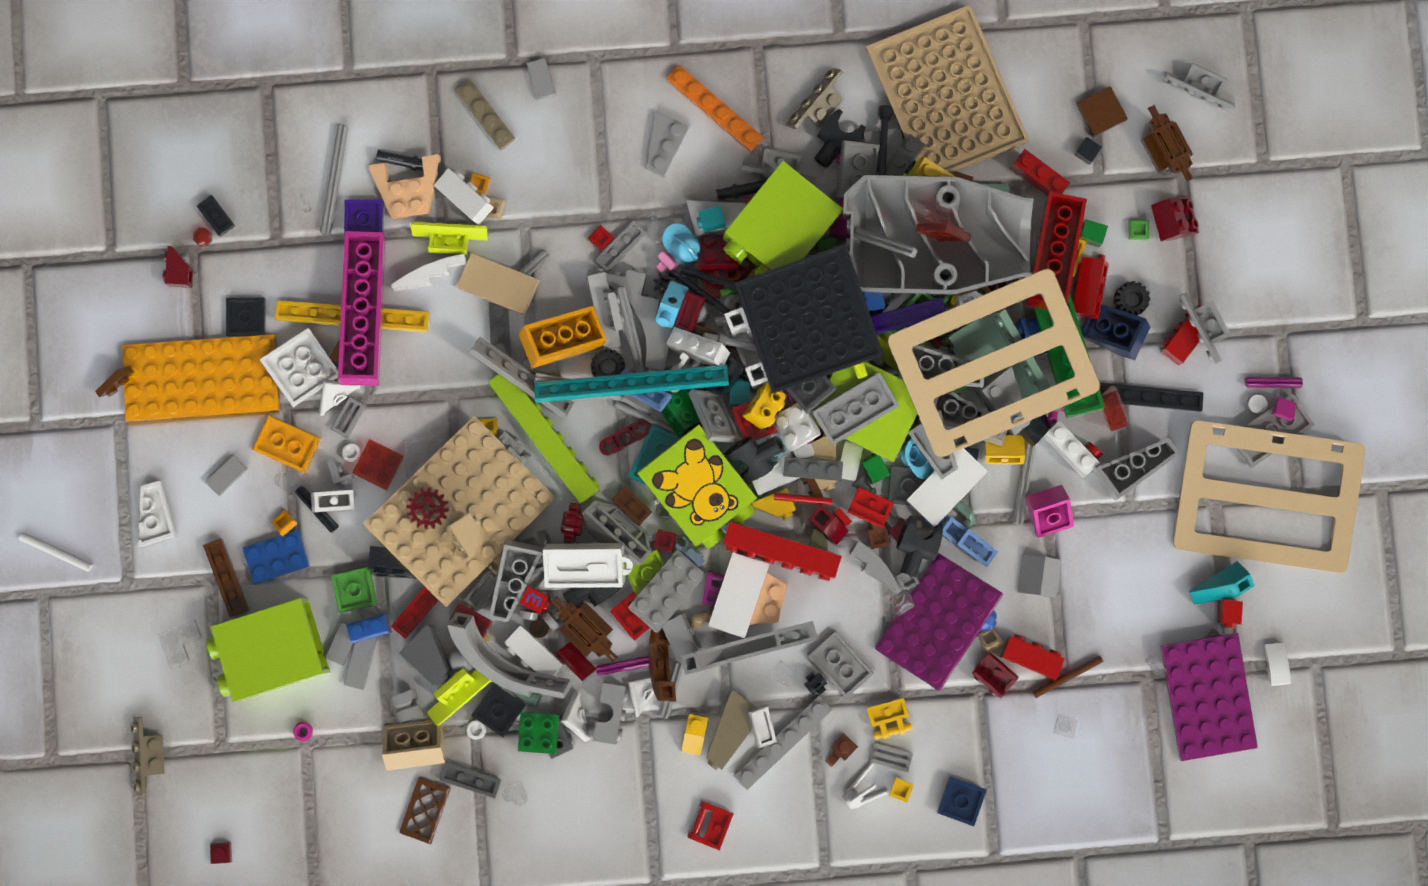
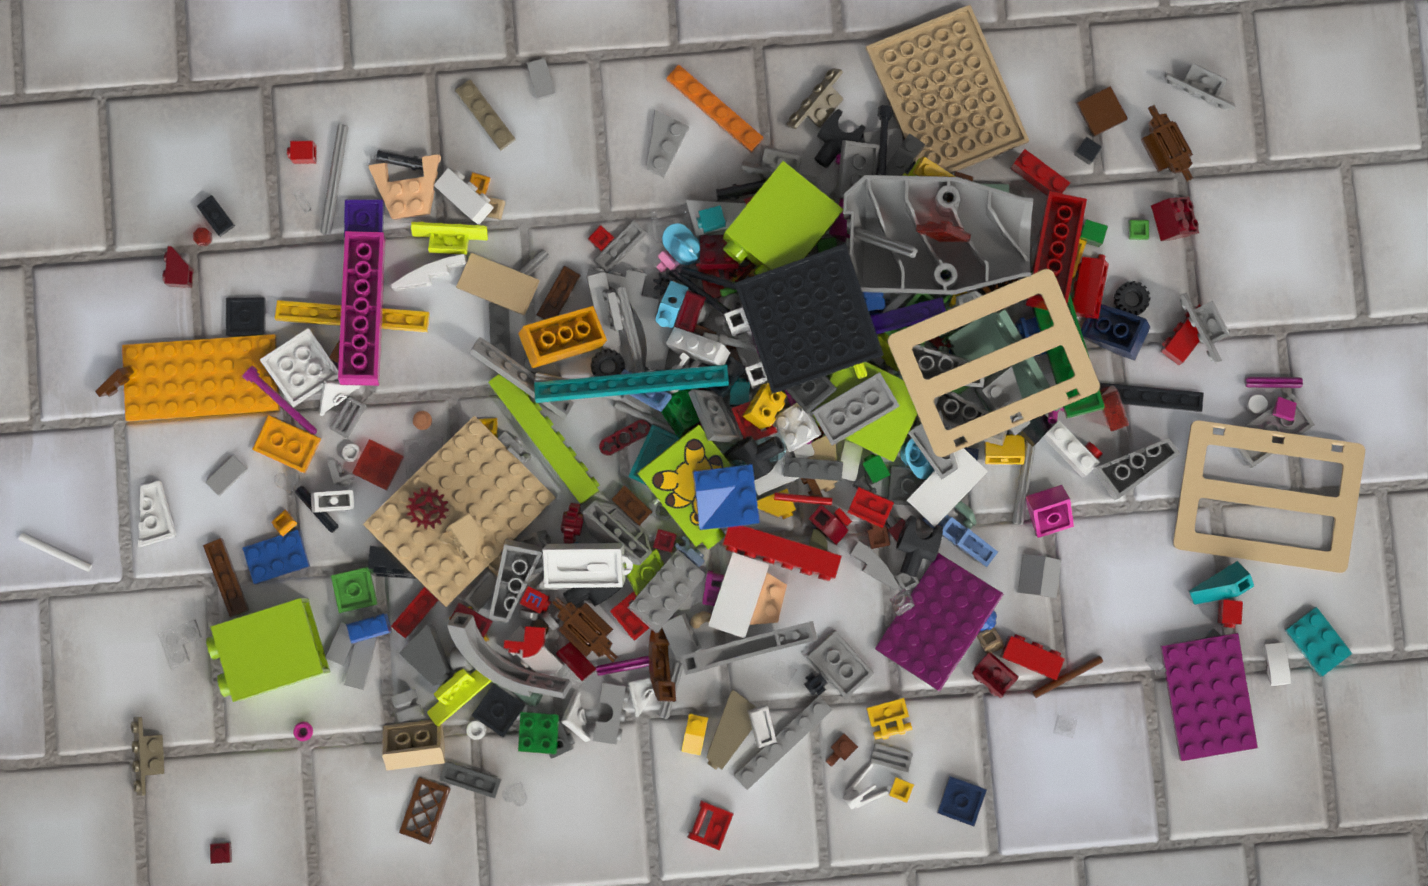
(253, 376): none -> magenta piece
(302, 152): none -> red brick
(422, 420): none -> nougat plate
(533, 642): none -> red brick
(558, 293): none -> reddish brown tile
(726, 497): none -> blue slope
(1318, 641): none -> teal plate

